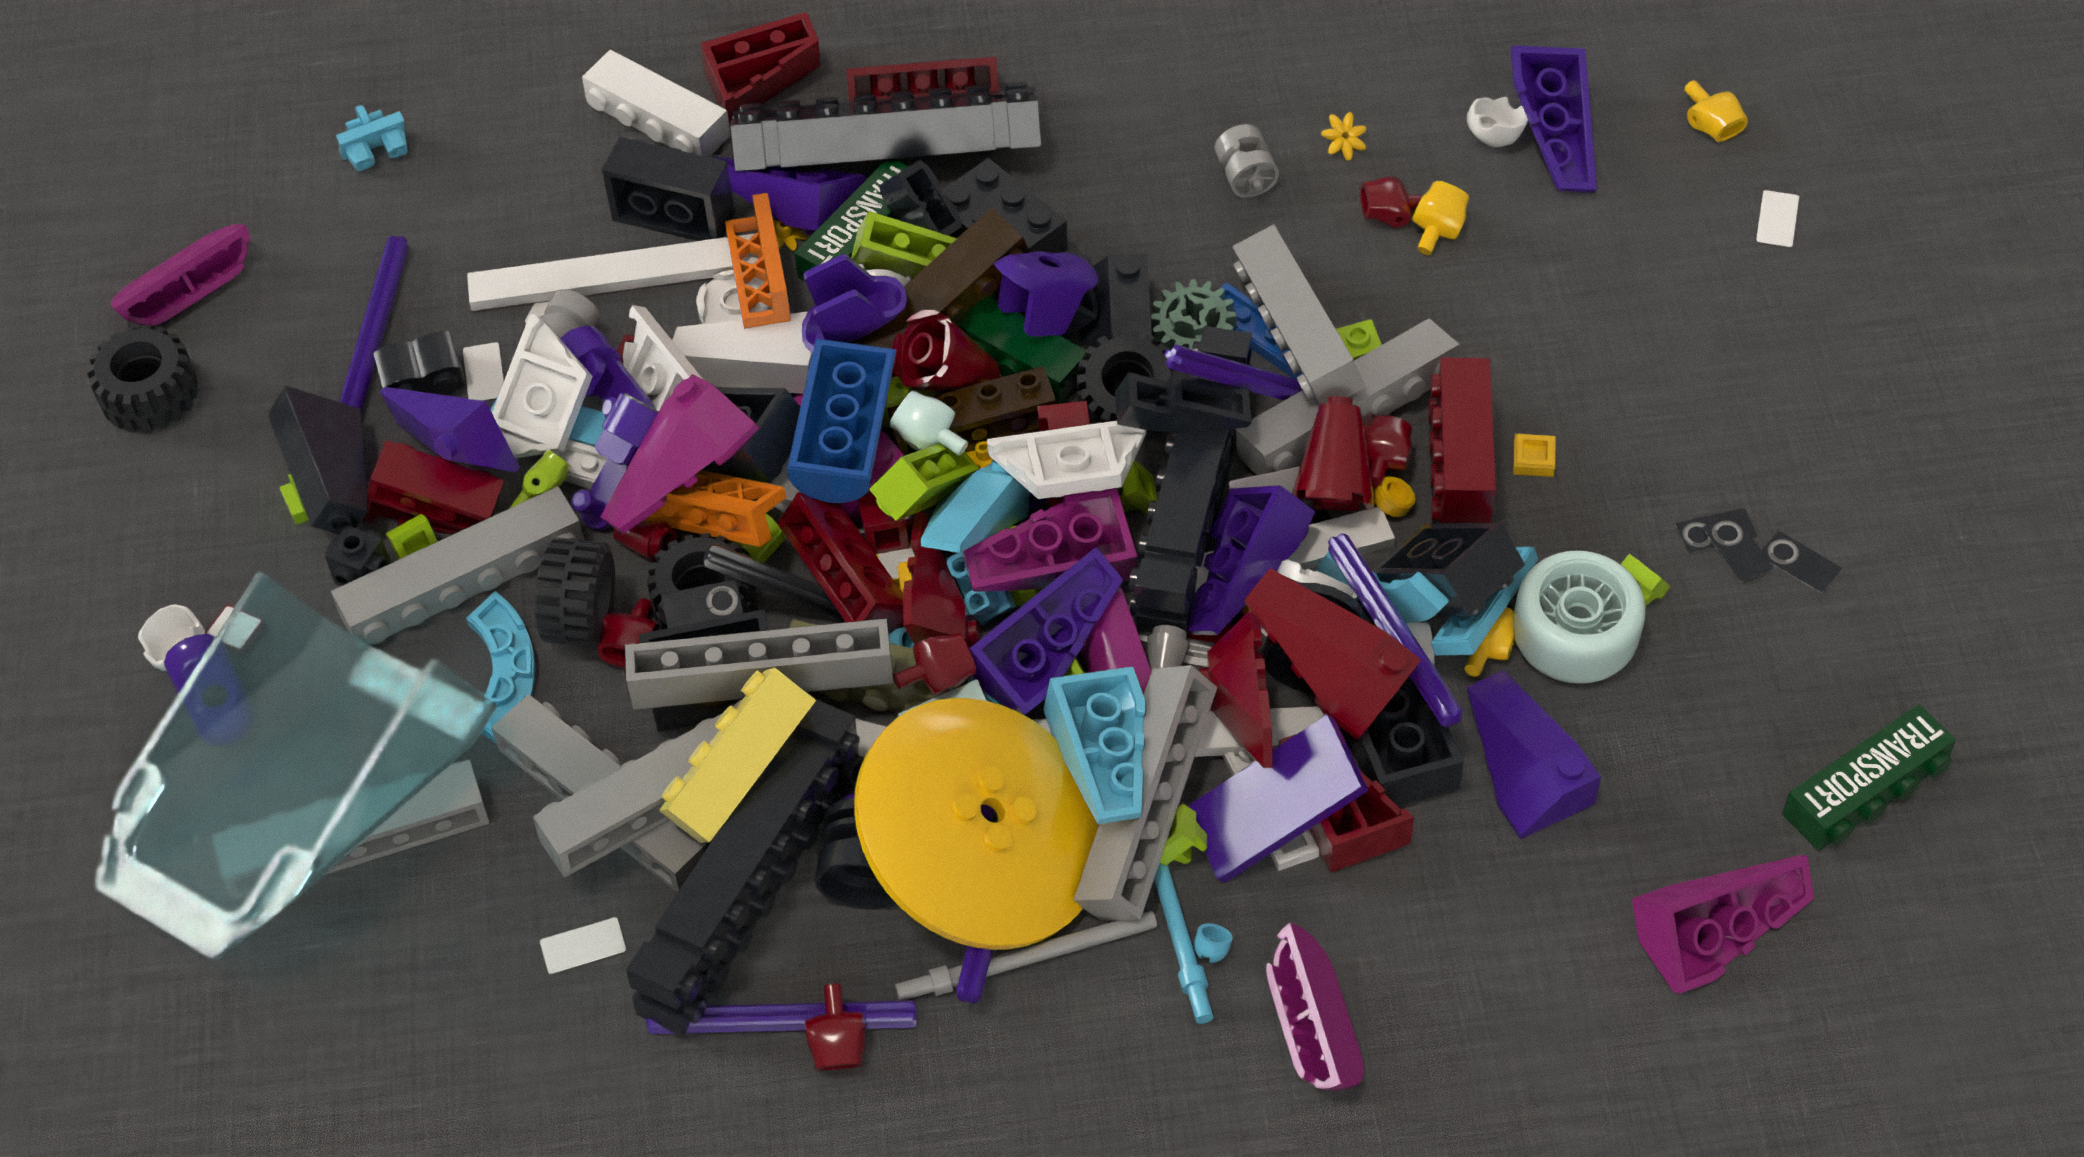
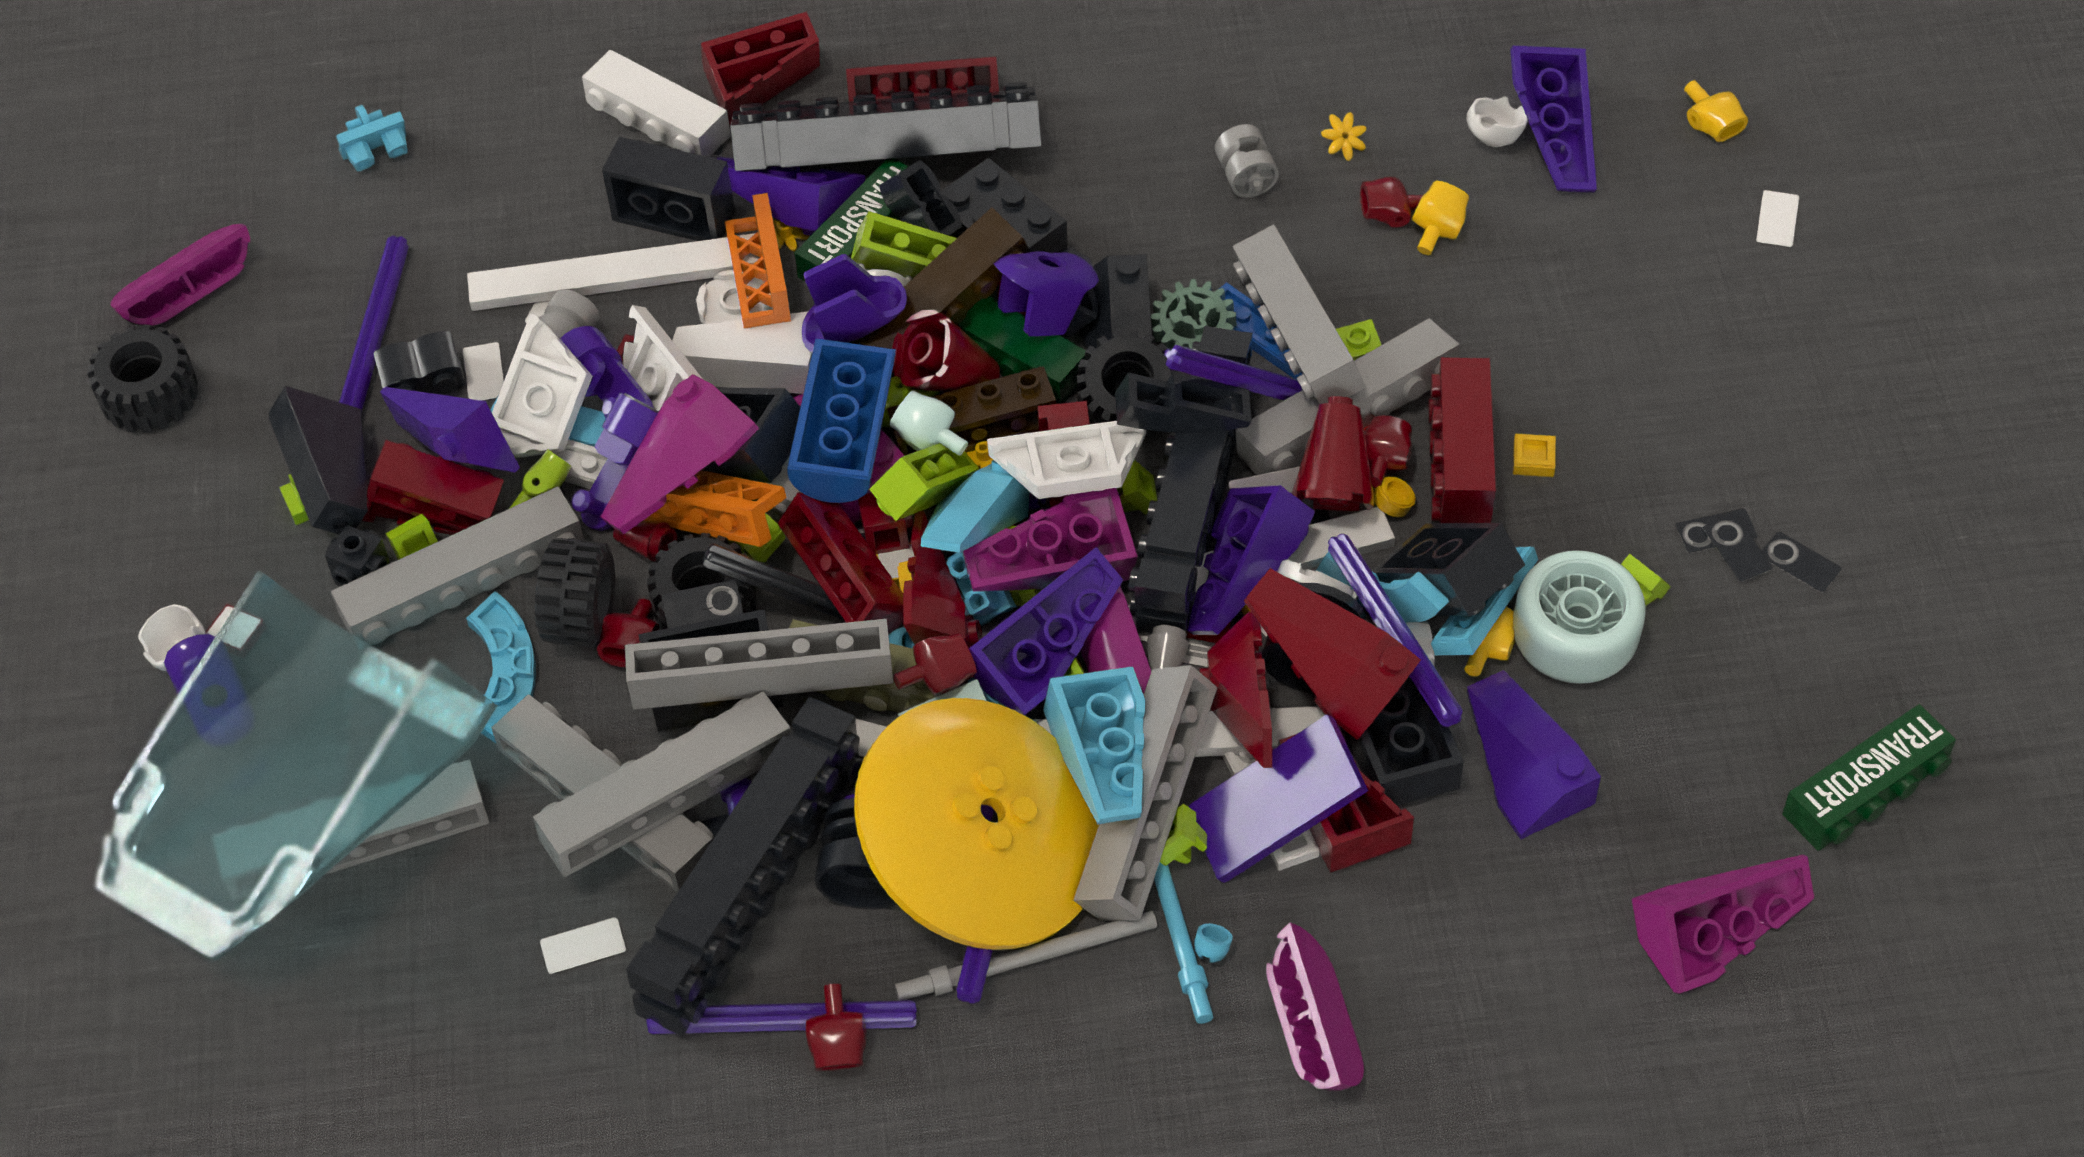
(736, 754): light yellow brick -> none

